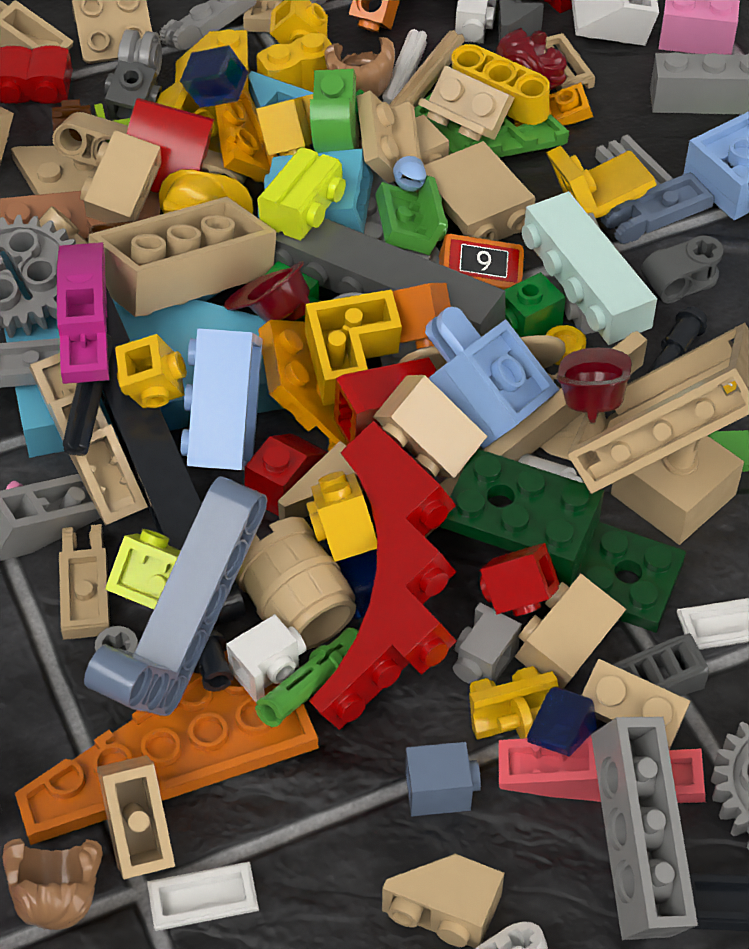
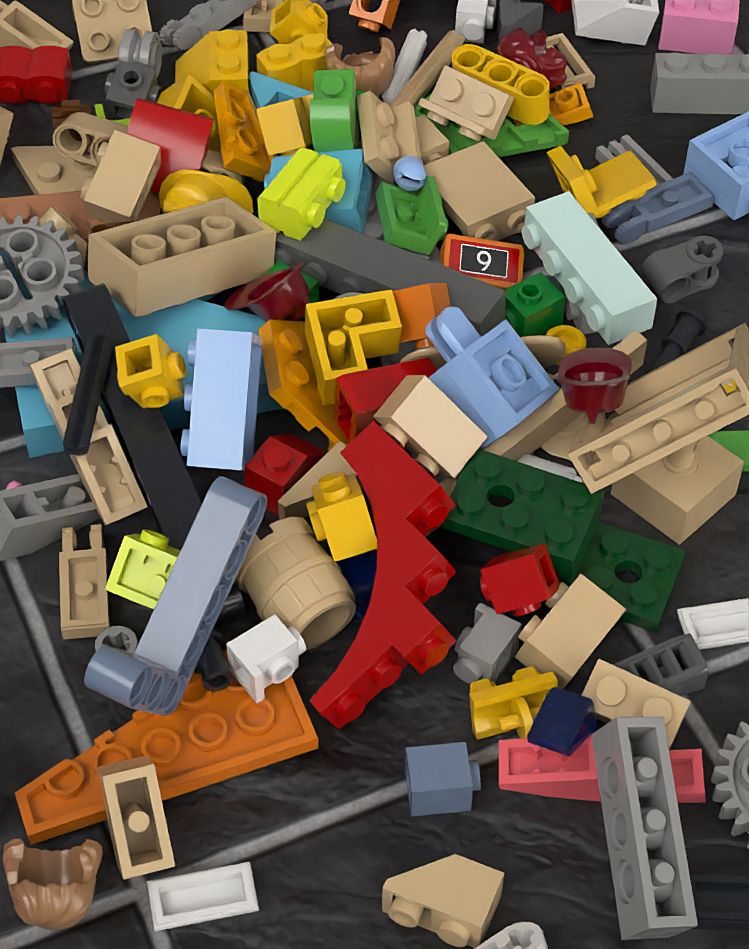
(82, 313): dark pink slope -> none
(214, 76): clear blue brick -> none
(305, 681): bright green pin -> none

